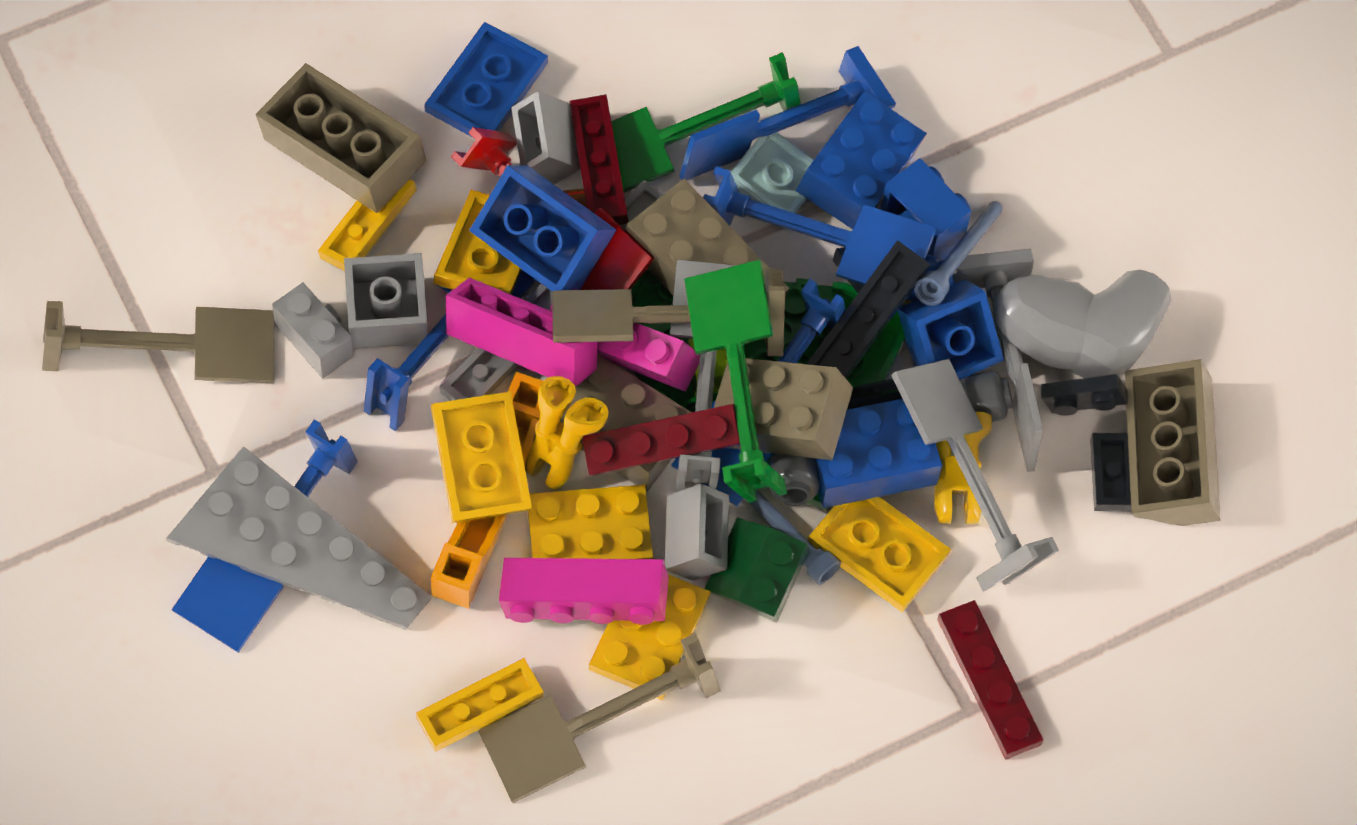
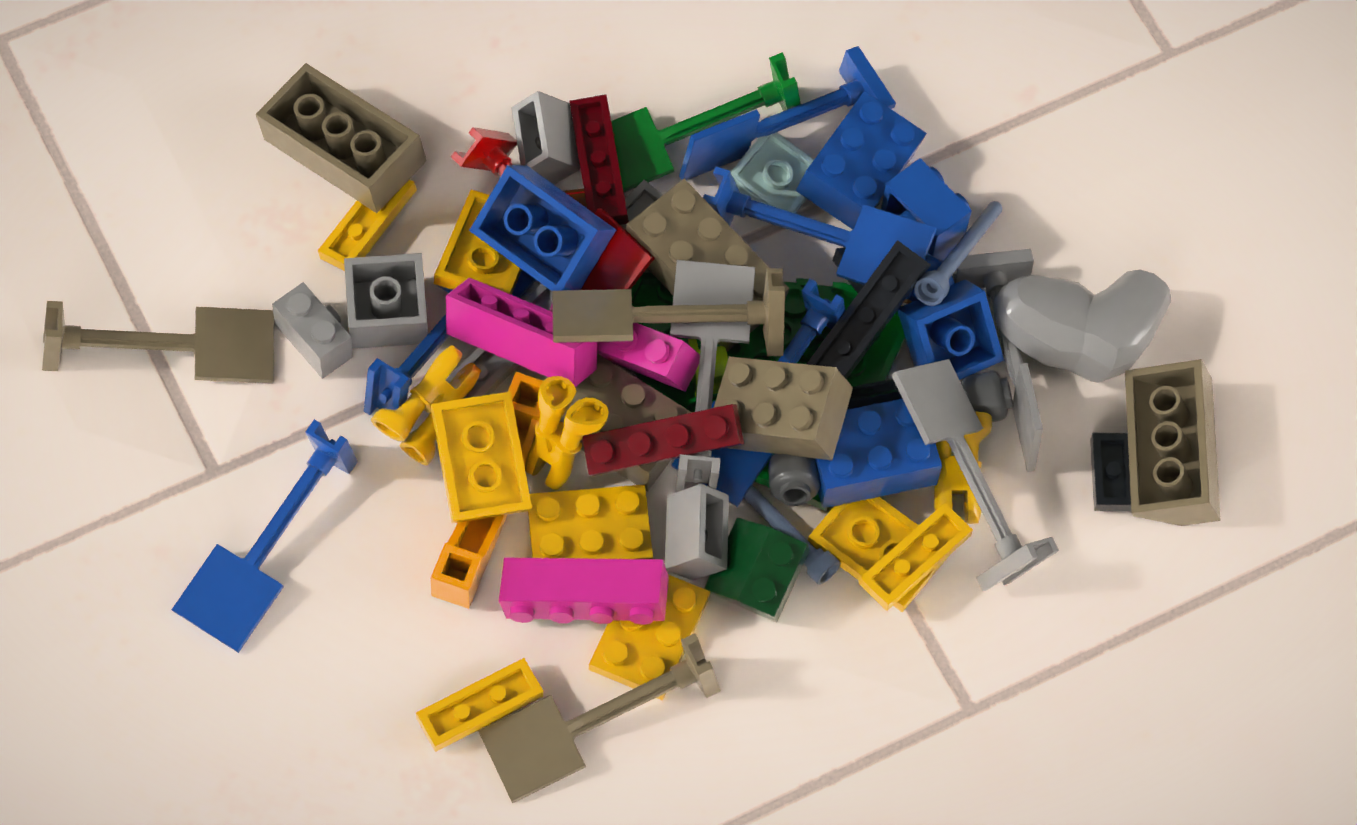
(282, 535): light grey wing -> none
(432, 389): none -> yellow piece
(486, 81): blue plate -> none
(727, 312): green piece -> none
(915, 556): none -> yellow plate
(990, 679): dark red plate -> none
(1087, 393): black plate -> none

